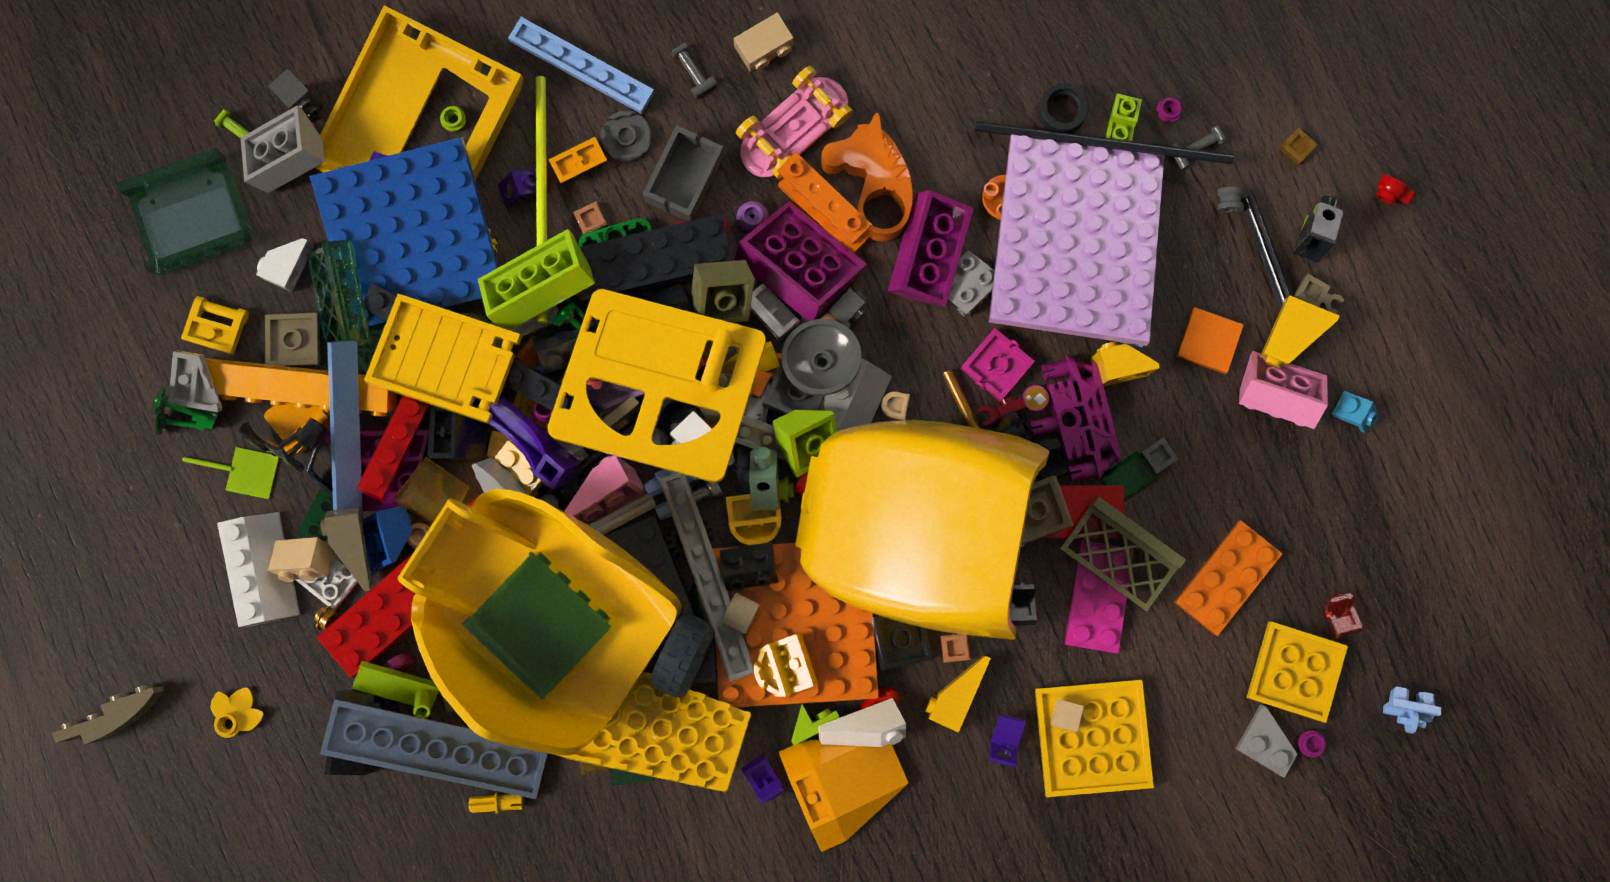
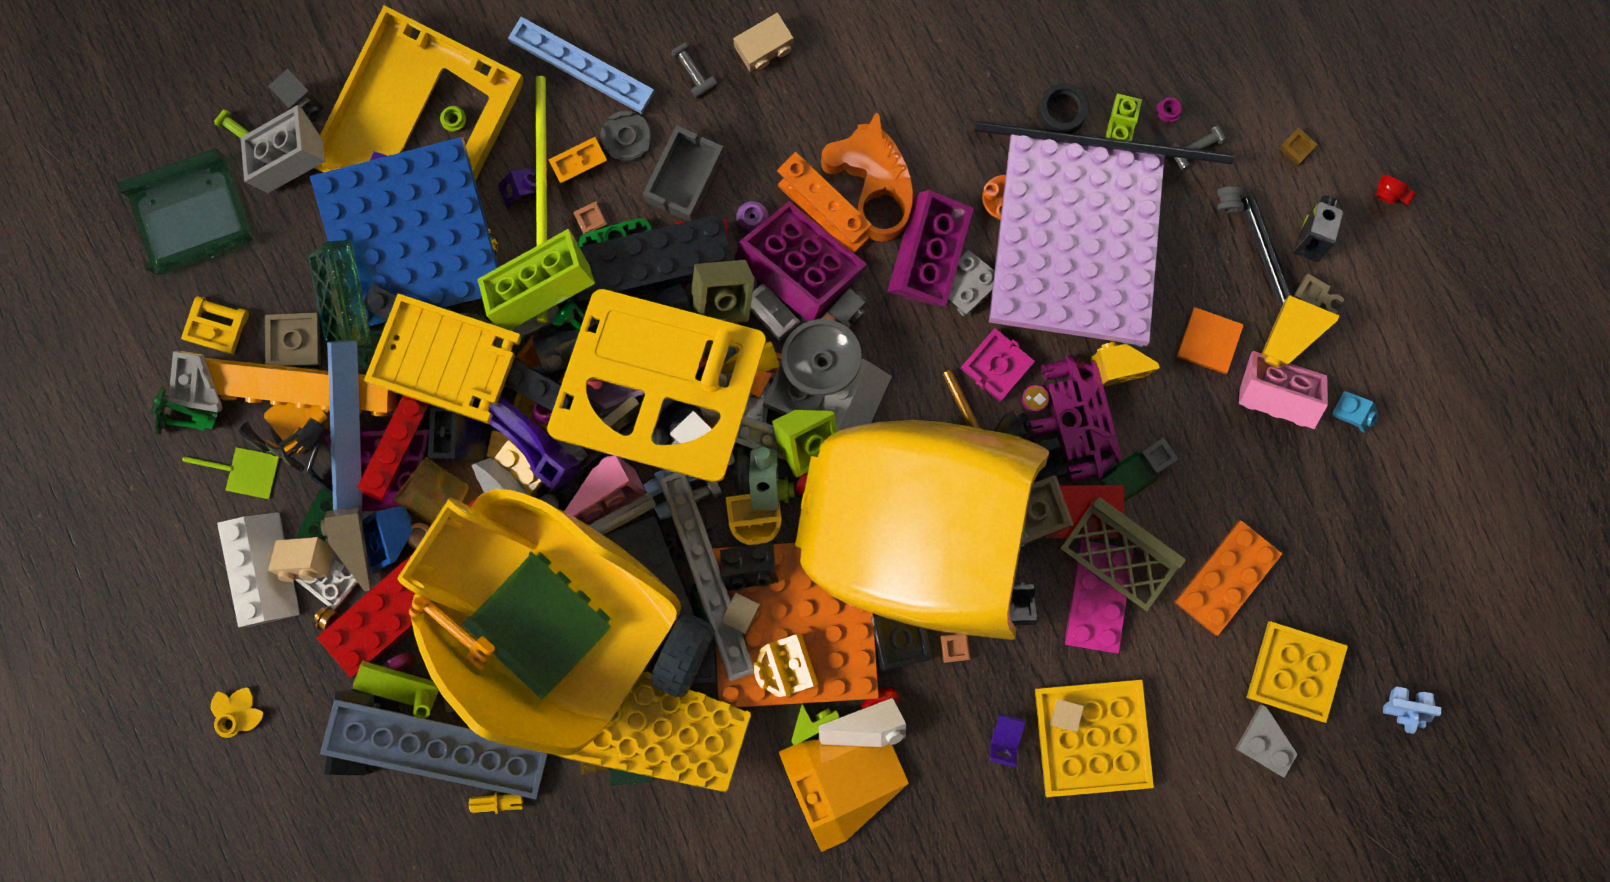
(113, 718): dark tan slope -> none
(285, 263): white slope -> none
(479, 649): none -> light orange hinge
(763, 778): dark purple bracket -> none
(794, 124): bright pink piece -> none
(895, 405): tan tile -> none
(955, 699): yellow slope -> none
(1005, 406): dark red plate -> none
(1311, 743): magenta plate -> none
(1342, 615): clear red bracket -> none

